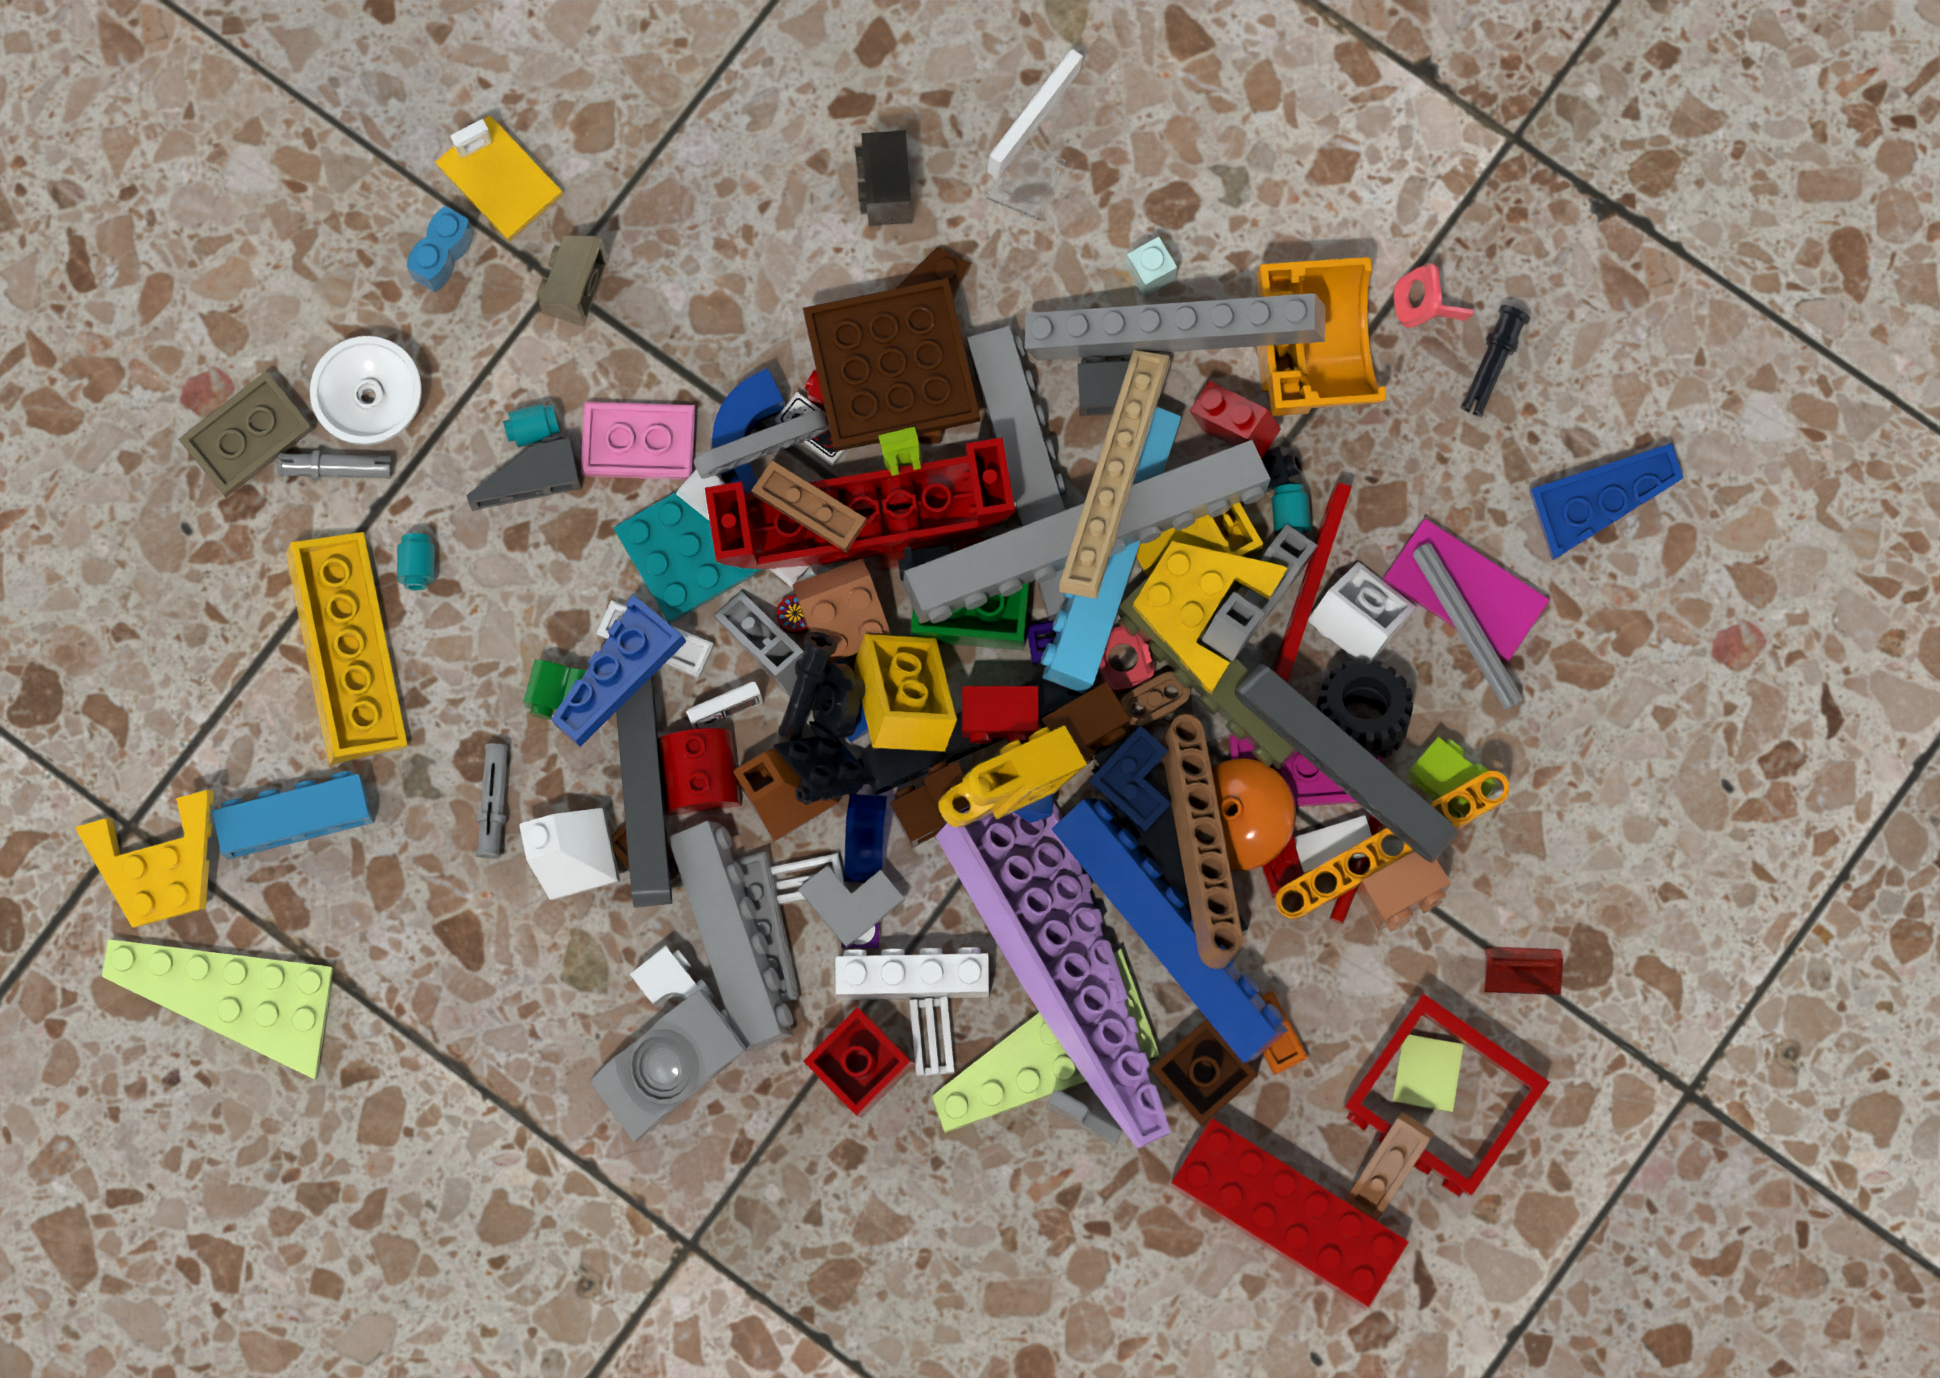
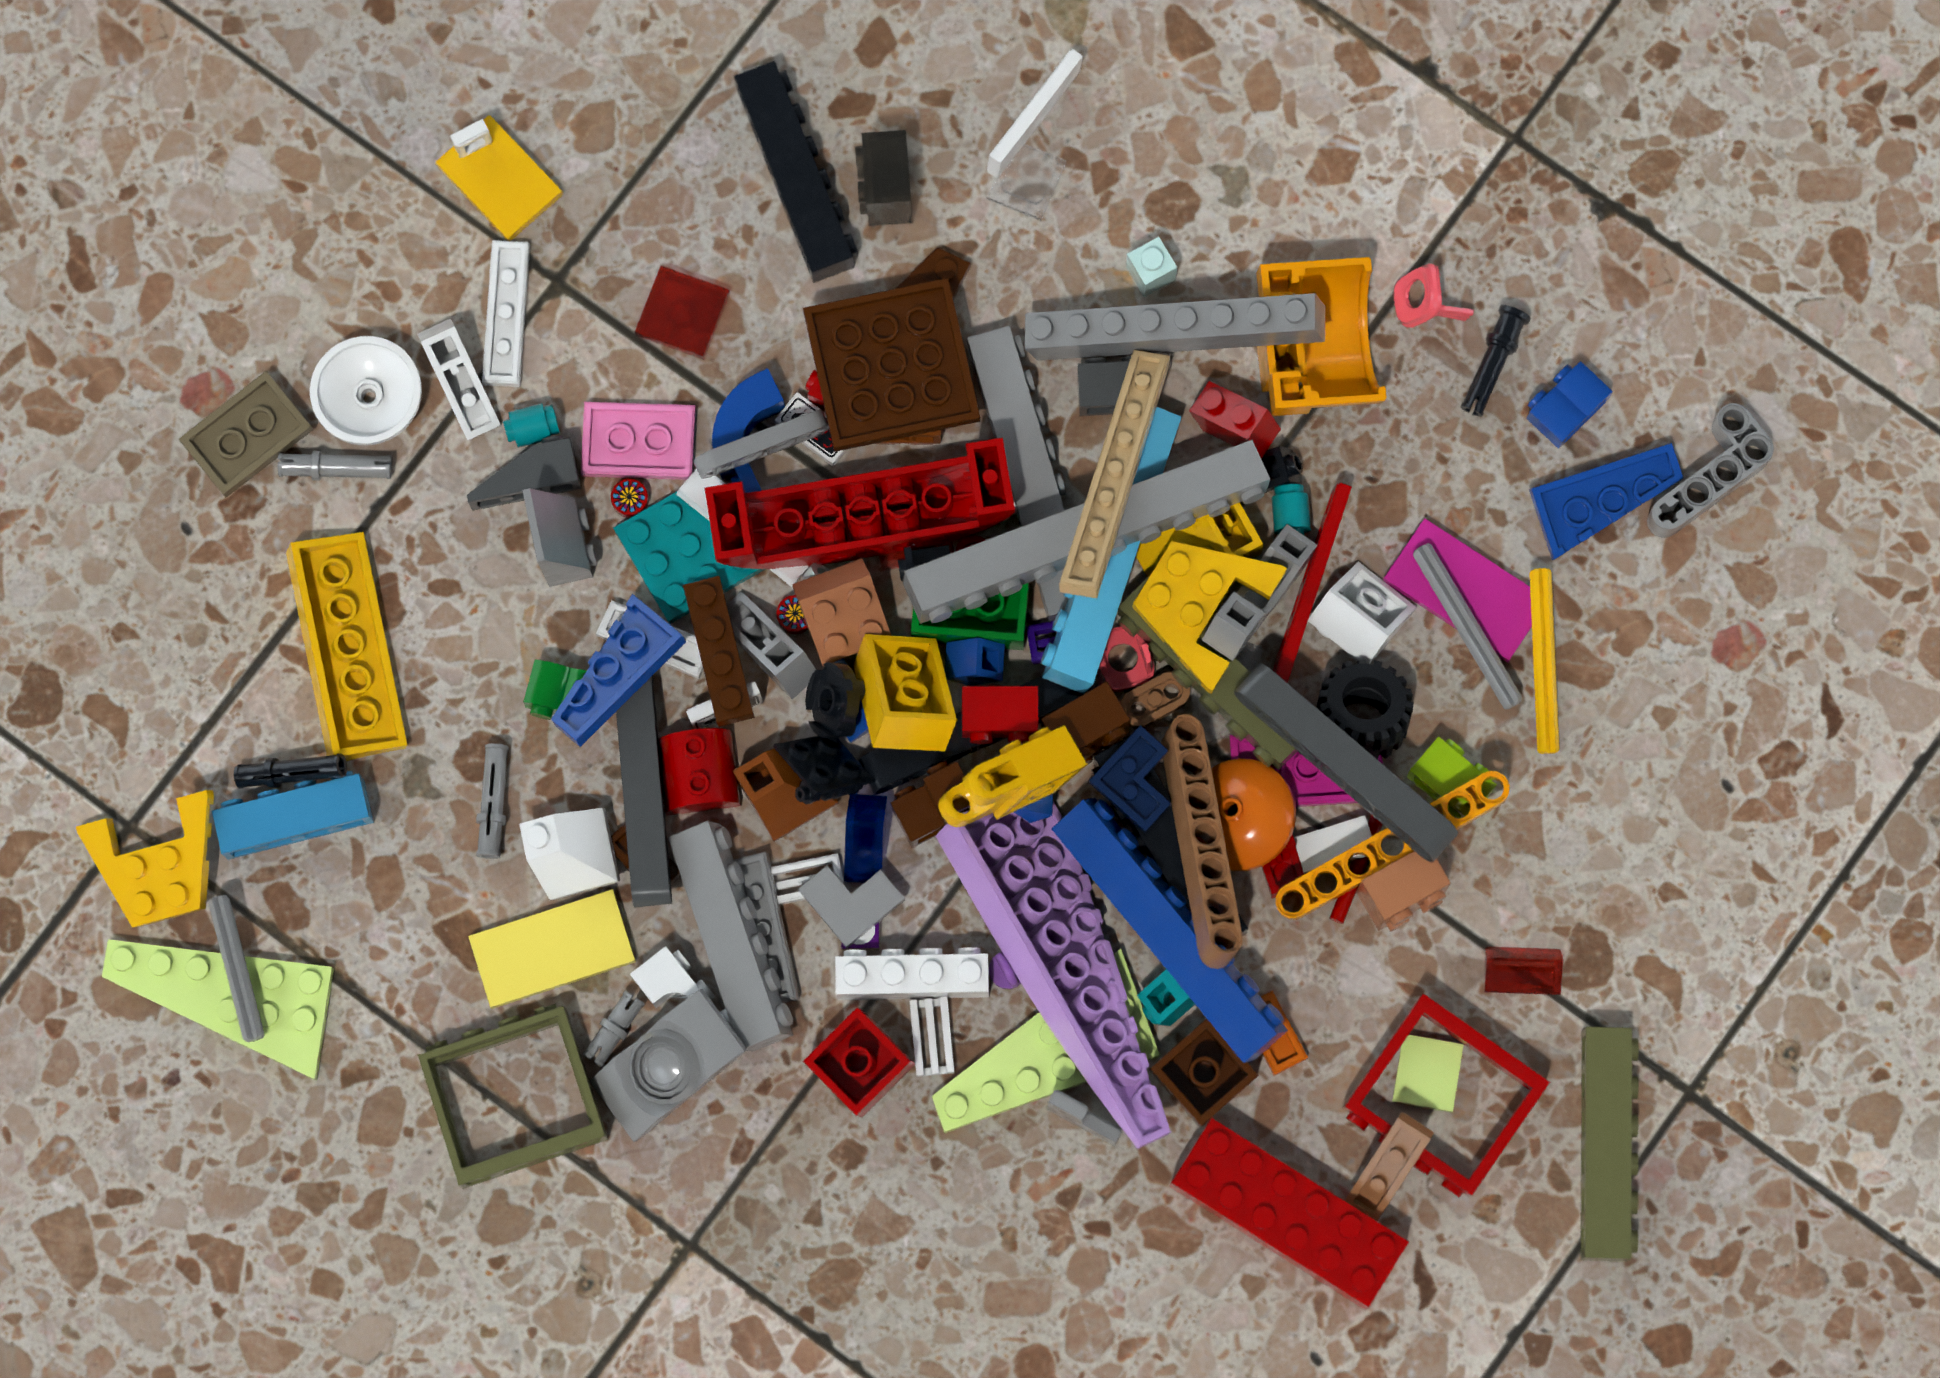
(236, 968): none -> light grey axle
(276, 772): none -> black pin
(415, 561): teal brick -> none
(445, 242): dark azure brick -> none
(458, 379): none -> white slope
(477, 1041): none -> olive window
(506, 313): none -> white tile
(552, 949): none -> light yellow tile
(559, 537): none -> light grey slope
(573, 278): dark tan slope -> none
(613, 1029): none -> light grey pin
(629, 497): none -> tile
(682, 312): none -> clear red tile
(718, 651): none -> reddish brown plate
(794, 171): none -> black brick
(809, 506): medium nougat plate -> none
(810, 672): black pin -> none
(900, 450): lime tile -> none
(974, 661): none -> blue brick
(1002, 973): none -> medium lavender tile
(1157, 1000): none -> teal brick
(1544, 661): none -> yellow axle
(1568, 404): none -> blue brick
(1607, 1144): none -> olive brick
(1706, 479): none -> light grey beam

